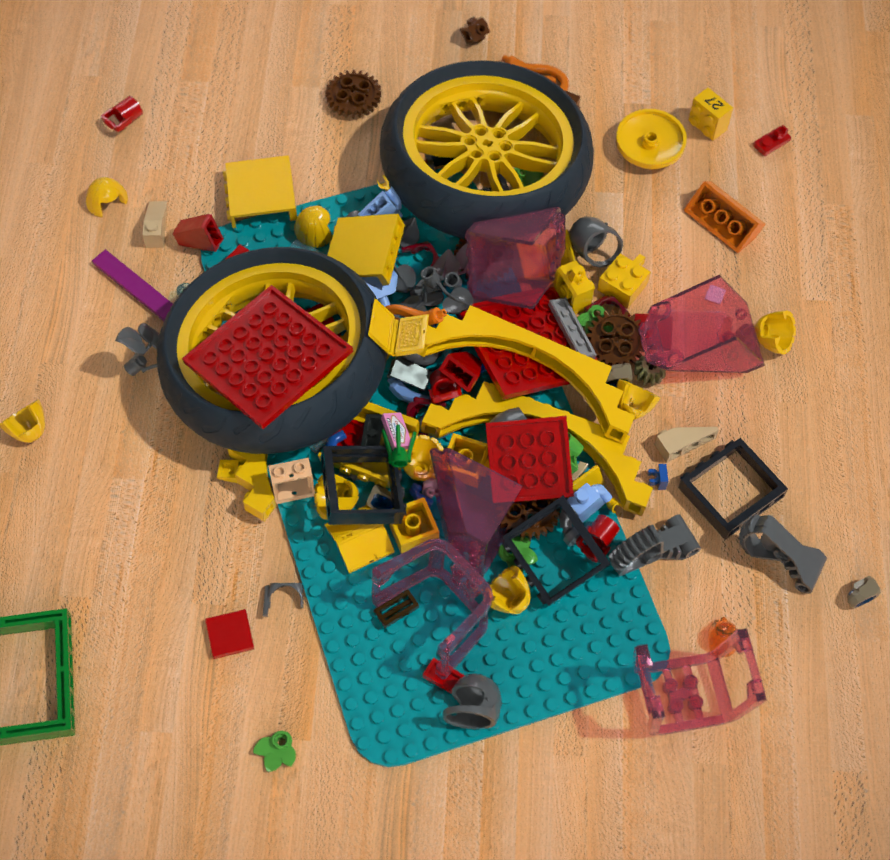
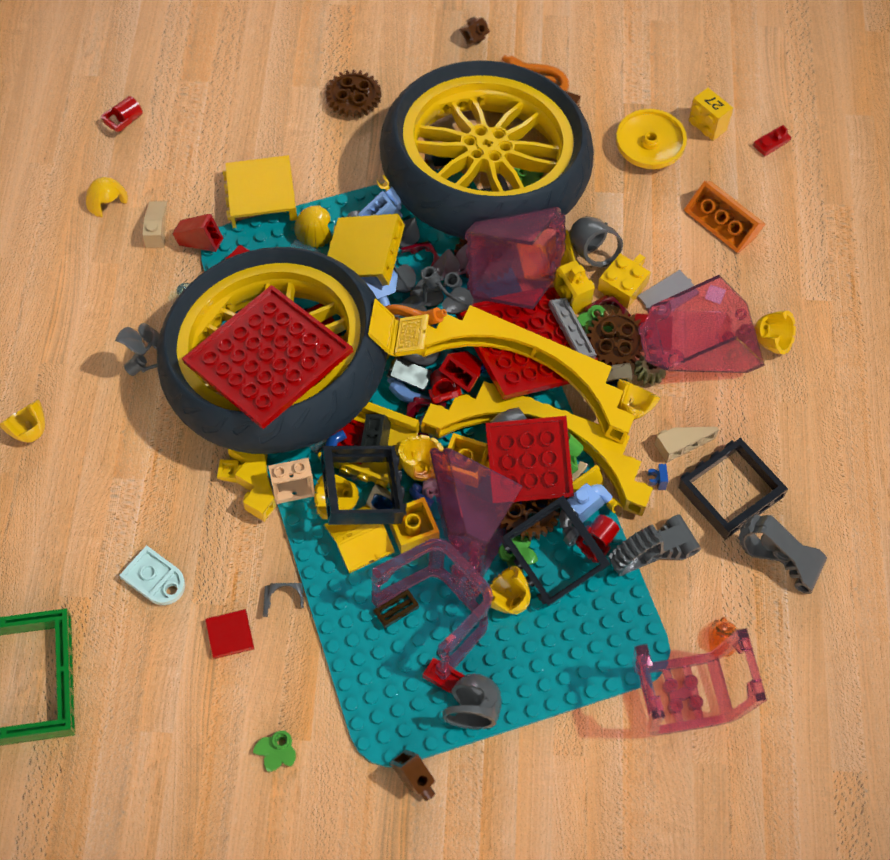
(133, 284): magenta tile -> none
(152, 577): none -> light aqua plate
(390, 421): tile -> none
(399, 456): green plant -> none
(414, 774): none -> reddish brown torso
(666, 288): none -> light grey piece
(863, 592): dark tan rock -> none

